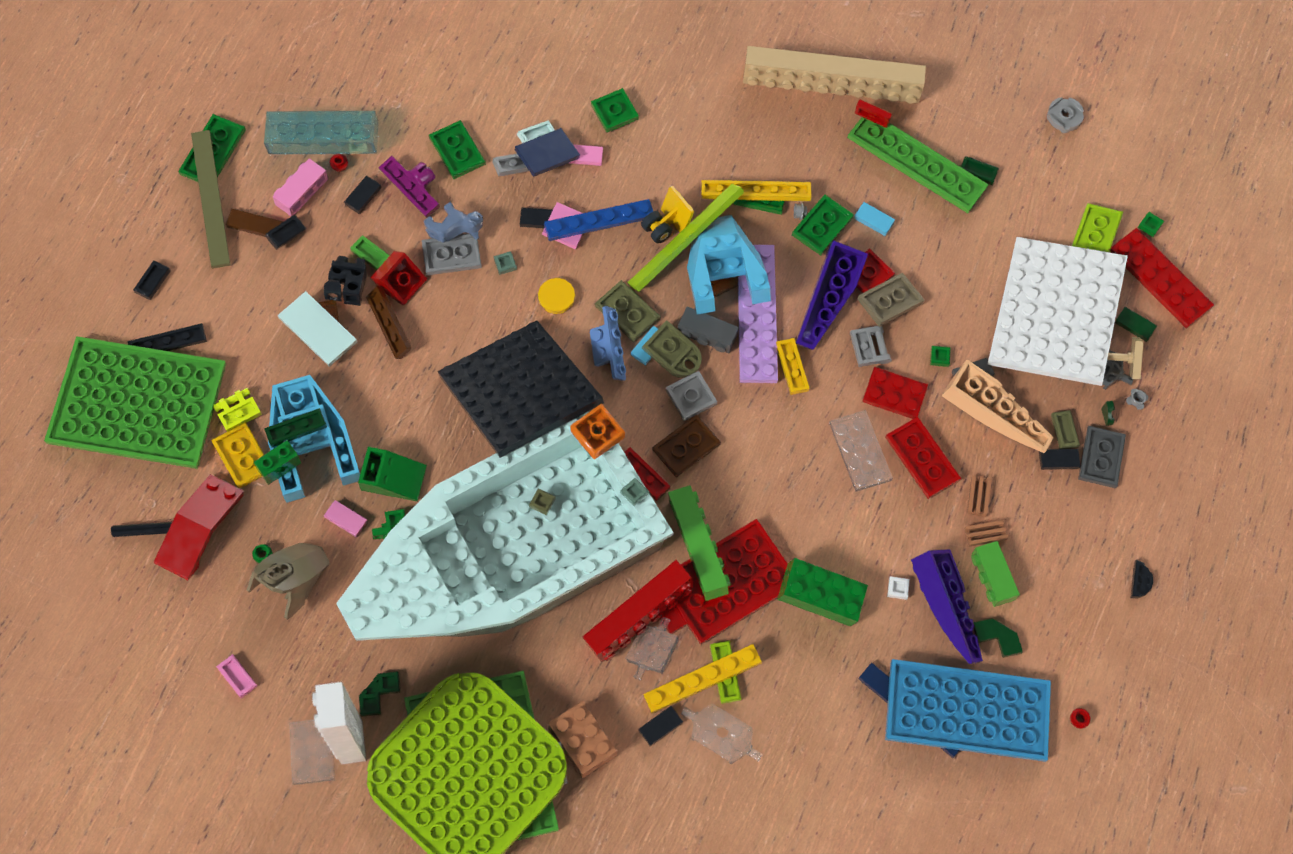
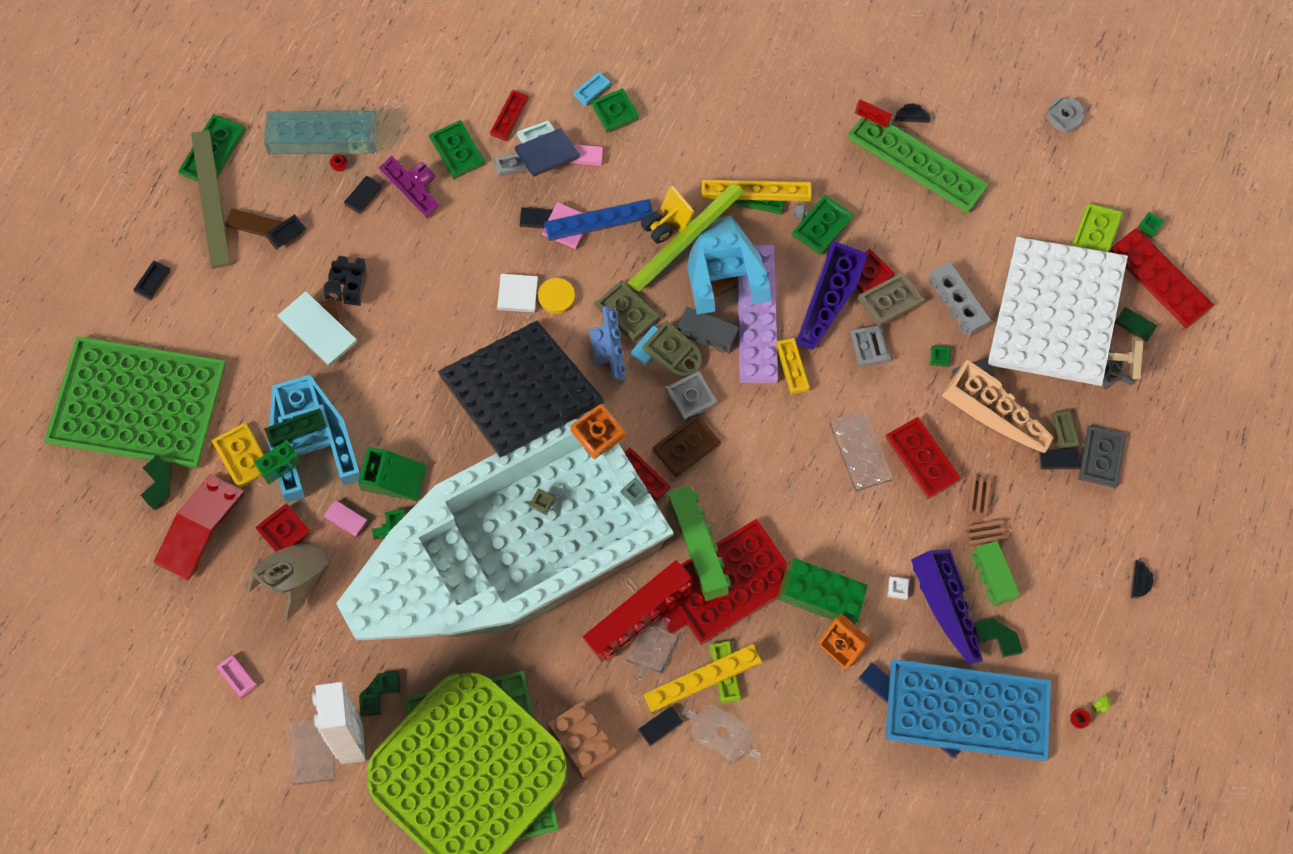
(140, 529): black axle -> none
(158, 491): none -> dark green tile
(173, 339): black tile -> none
(238, 414): neon yellow plate -> none
(259, 549): green plate -> none
(283, 529): none -> red plate
(300, 187): bright pink brick -> none
(369, 251): bright green tile -> none
(388, 322): reddish brown plate -> none
(399, 277): red slope -> none
(452, 256): light grey tile -> none
(454, 224): sand blue animal -> none
(505, 263): sand green tile -> none
(509, 115): none -> red tile
(517, 293): none -> white tile
(592, 89): none -> medium azure tile
(834, 74): tan brick -> none
(844, 641): none -> orange brick
(874, 219): medium azure tile -> none
(895, 393): red plate -> none
(912, 113): none -> black tile
(959, 290): none -> light grey brick
(980, 169): dark green tile -> none
(1102, 703): none -> lime plate
(1107, 412): dark green tile -> none
(1135, 393): light grey plate -> none

